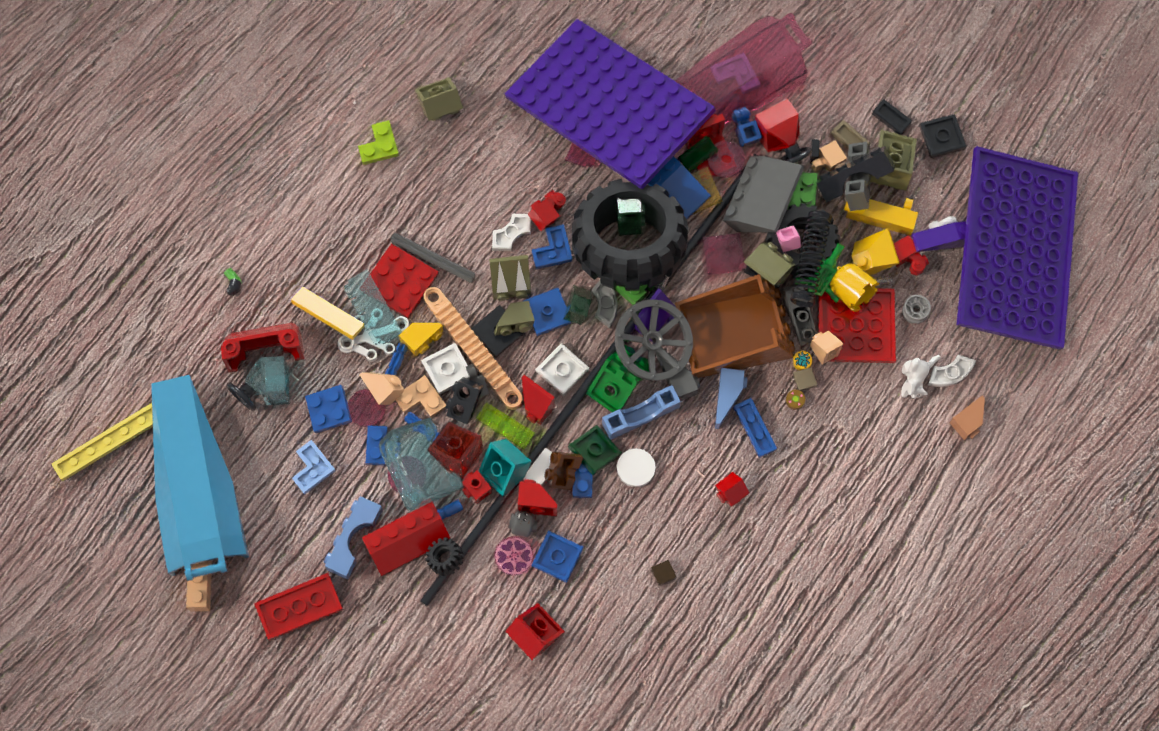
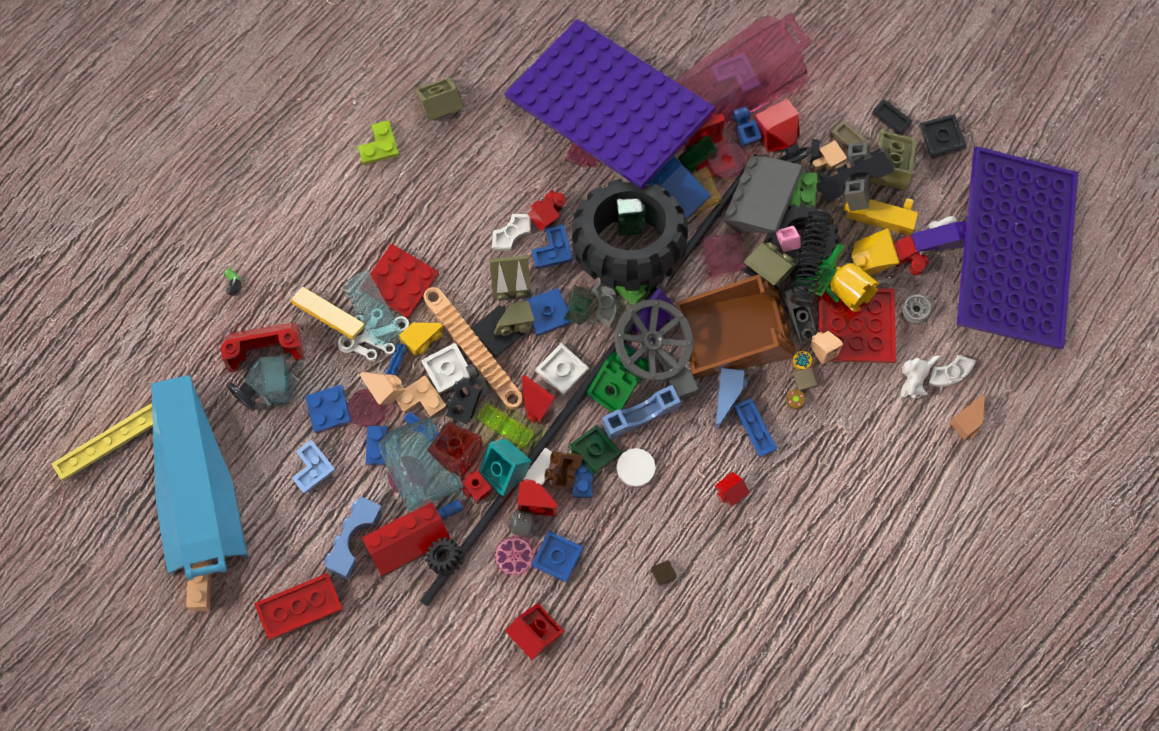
(433, 257): dark grey axle -> none

